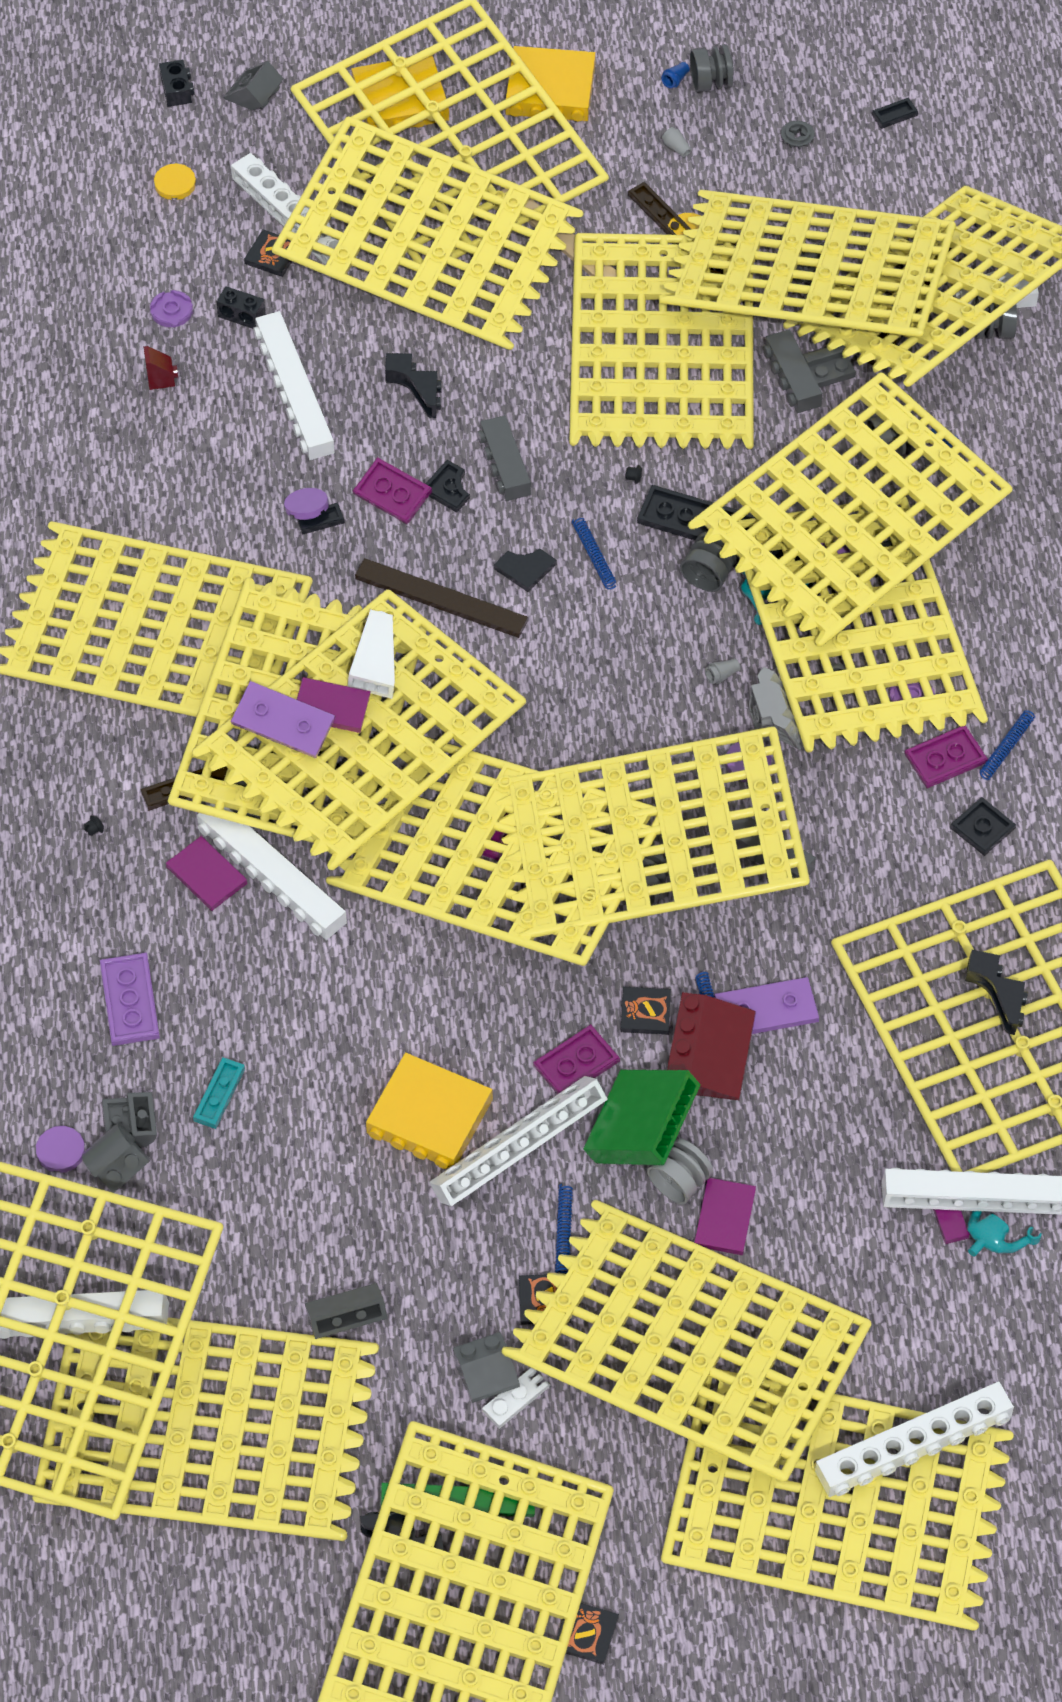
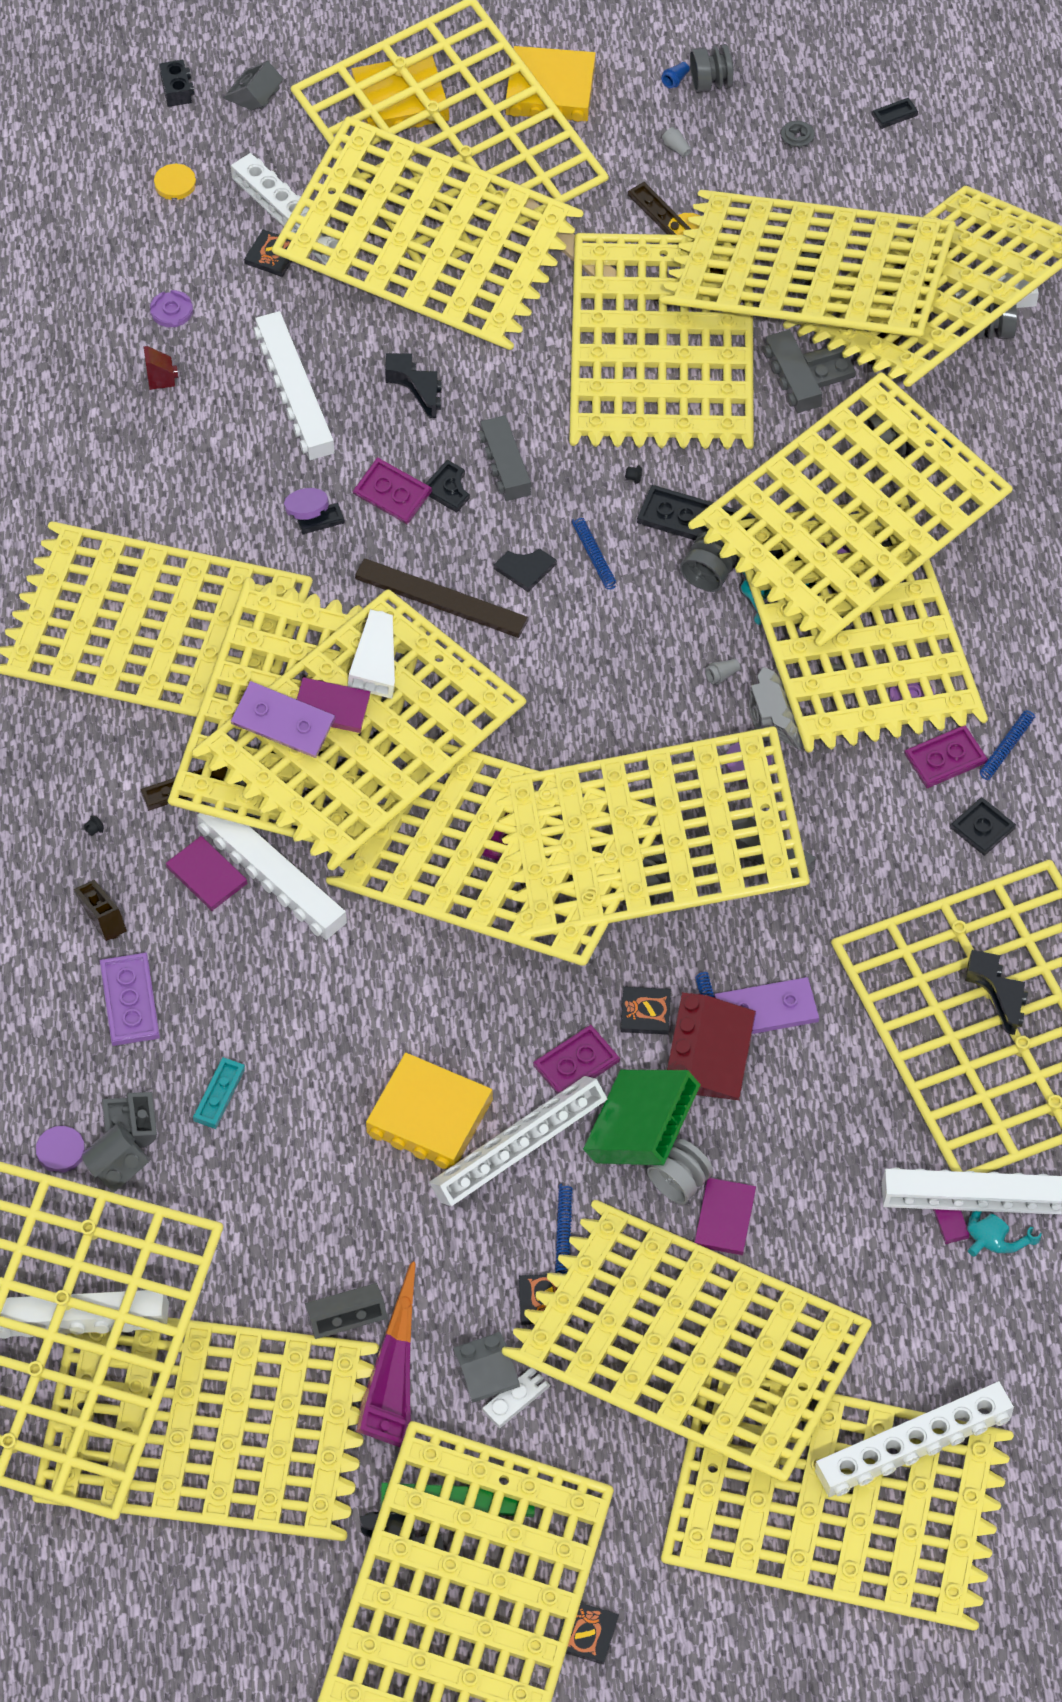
(101, 910): none -> dark brown slope
(240, 307): black brick -> none
(387, 1397): none -> magenta plate

